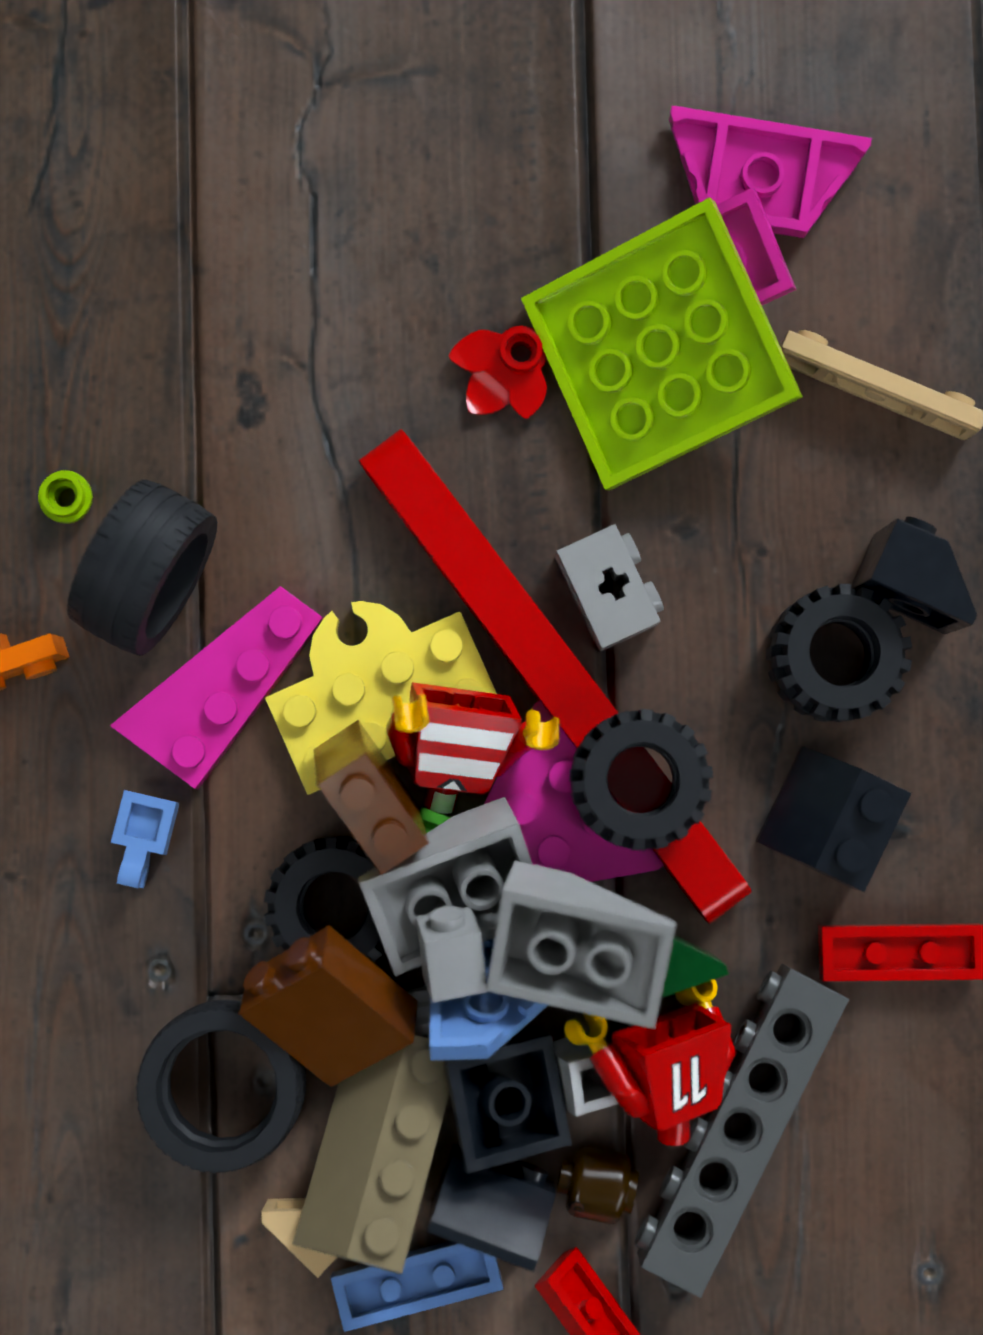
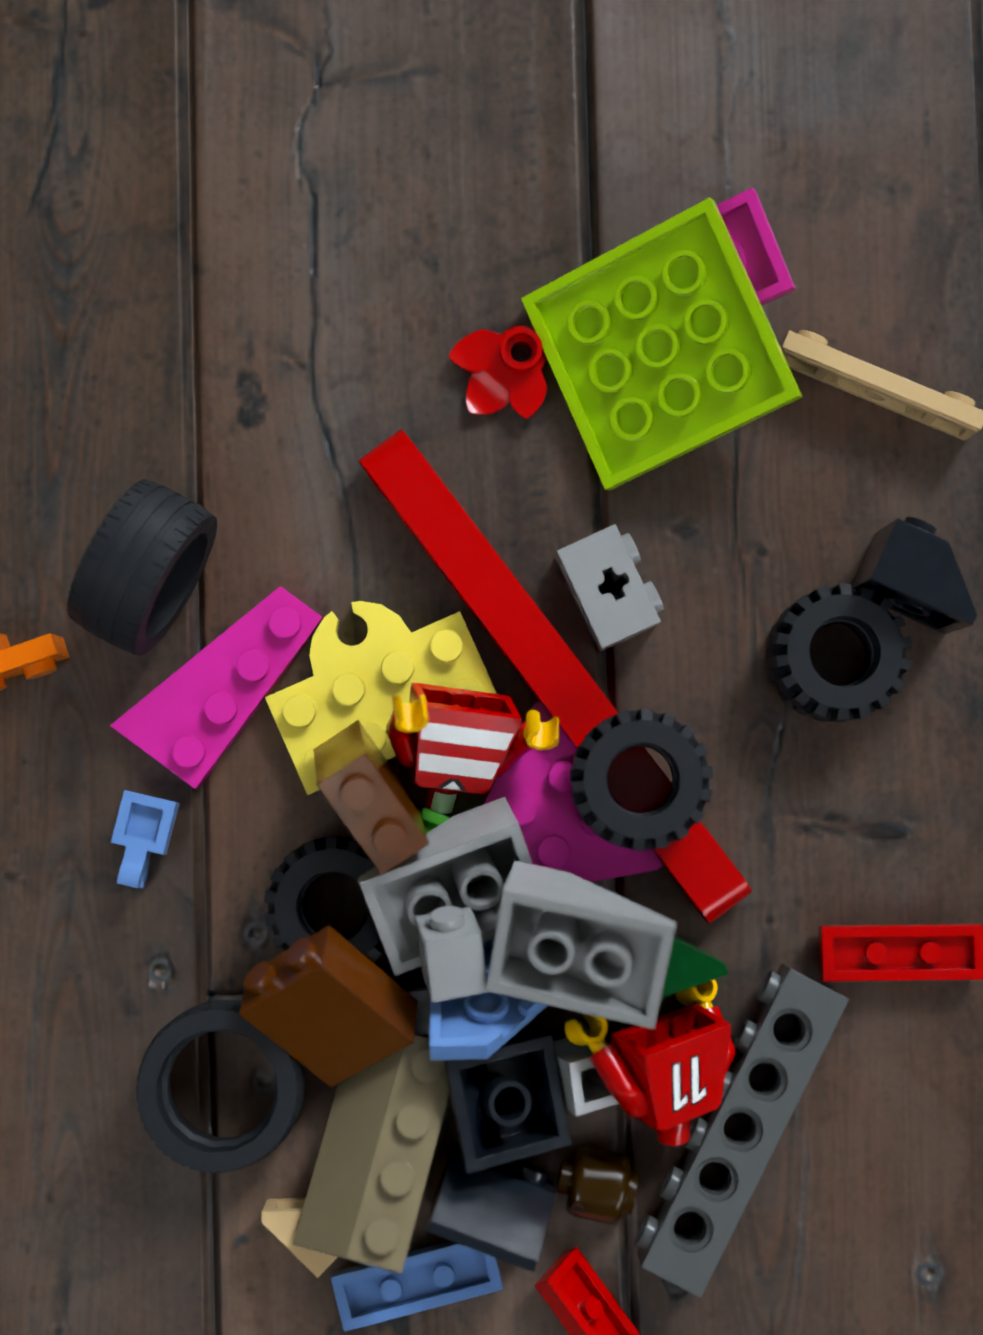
(51, 489): lime plate -> none
(787, 164): dark pink wing -> none
(833, 818): black slope -> none

